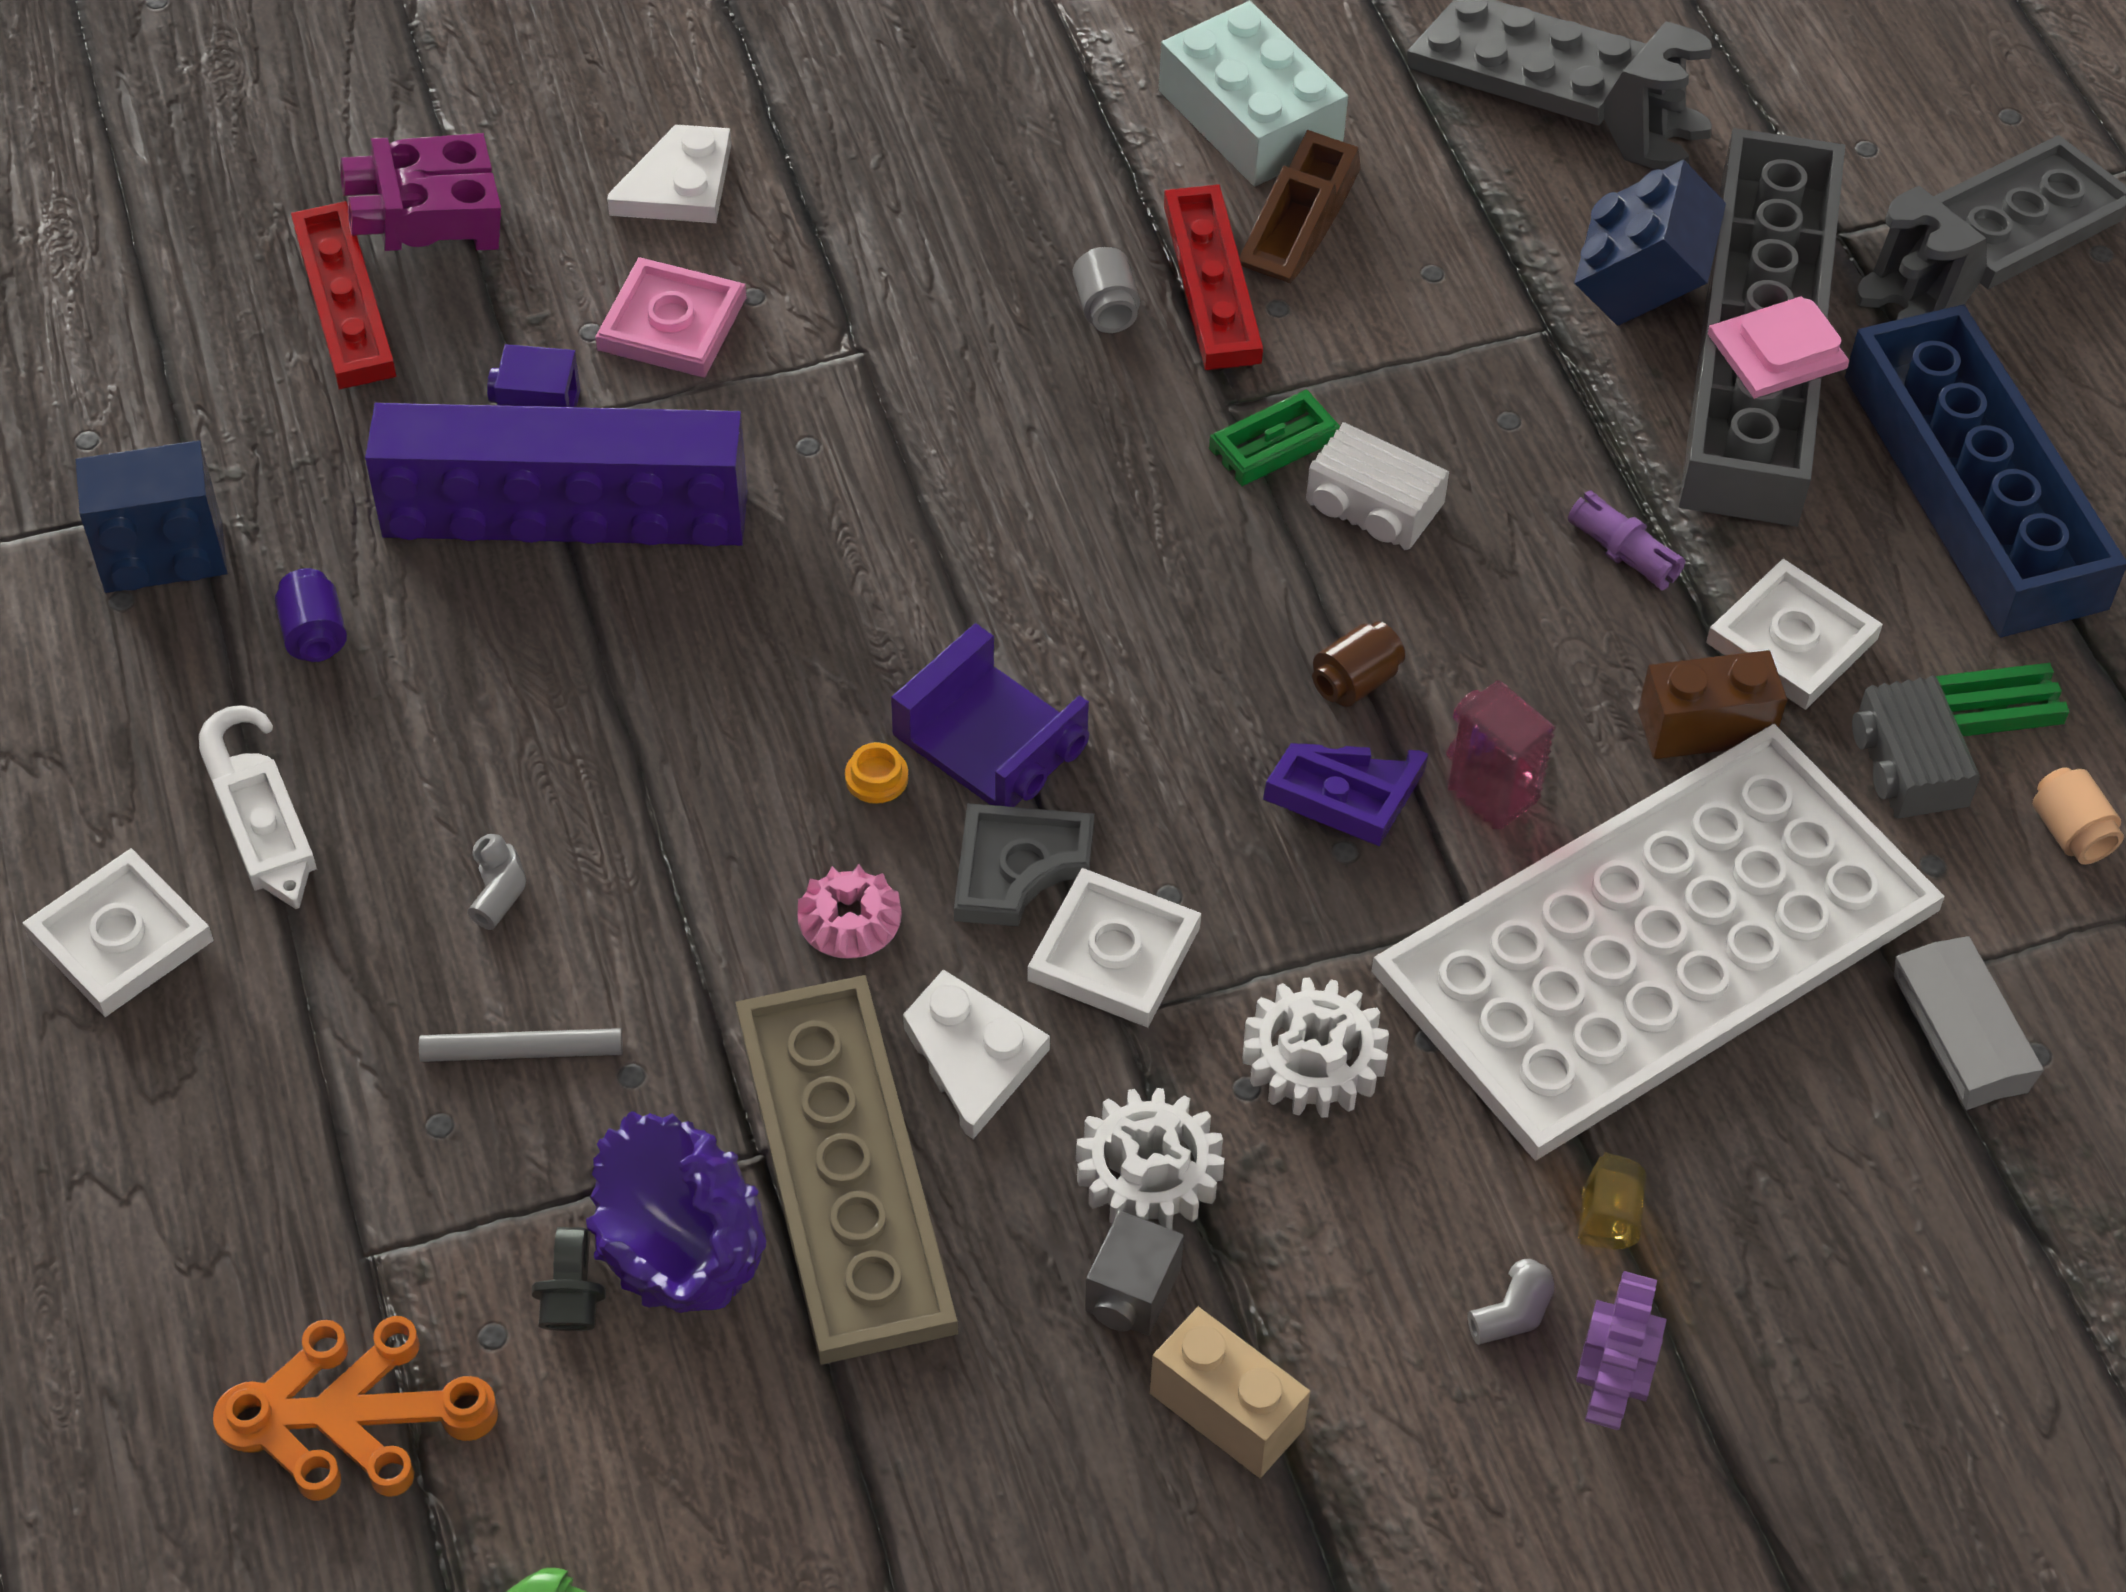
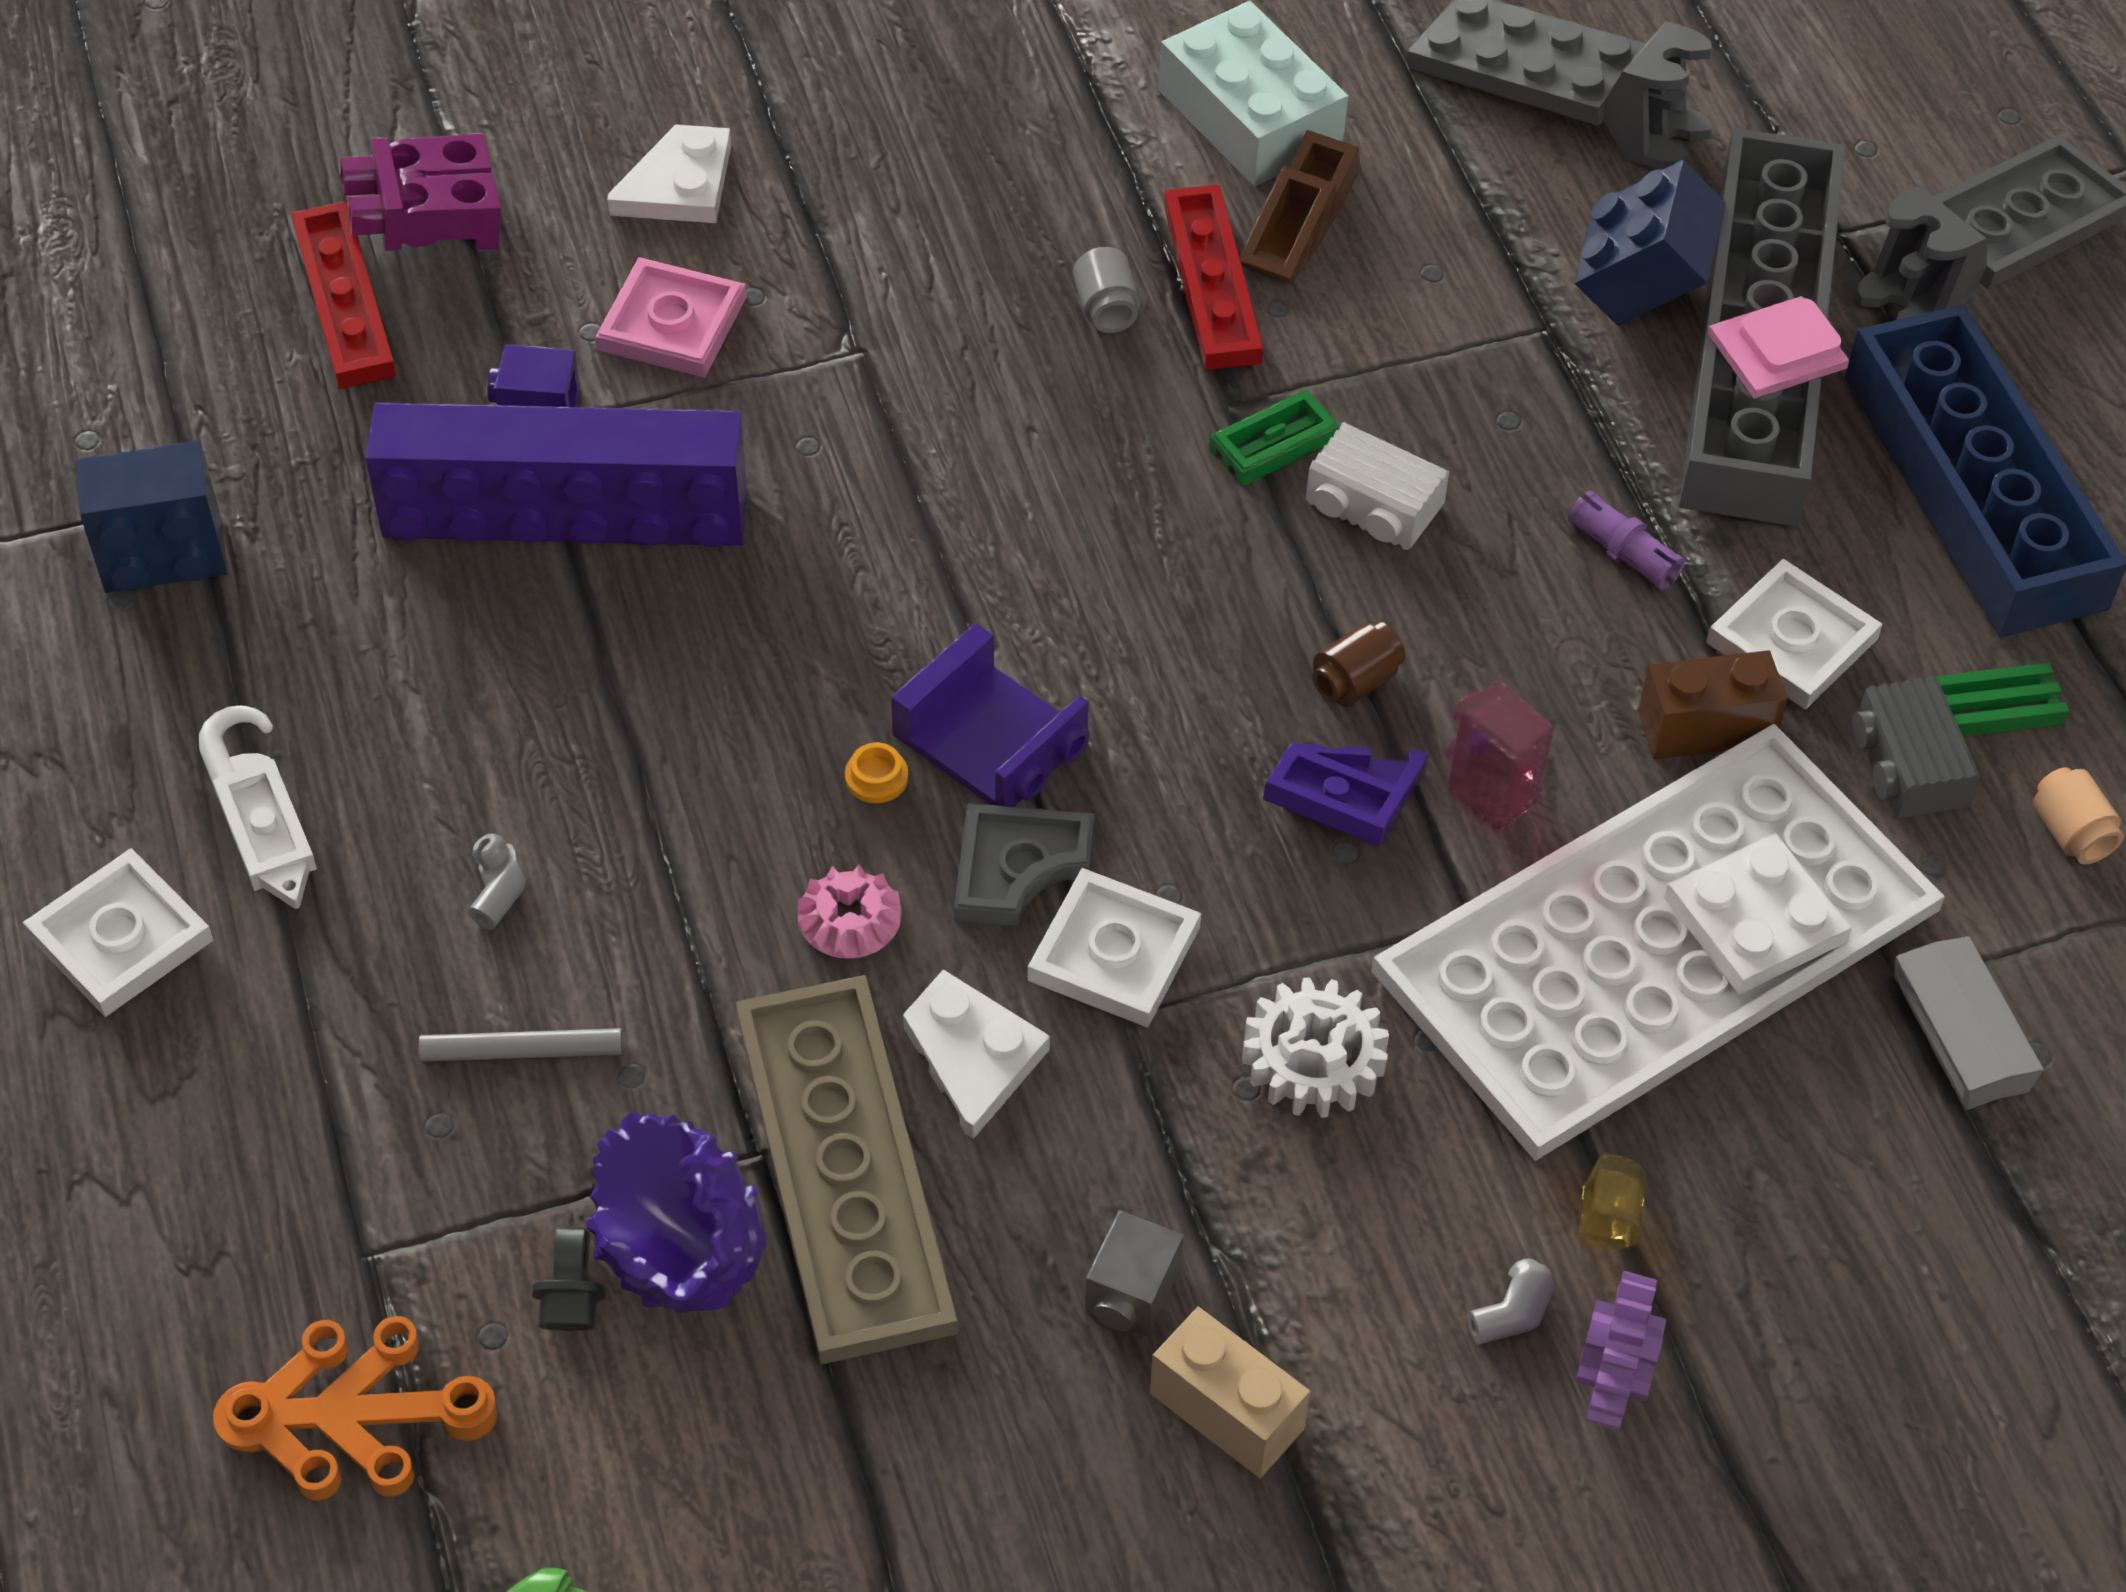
(310, 615): dark purple brick -> none
(1152, 1165): white gear -> none
(1757, 913): none -> white plate

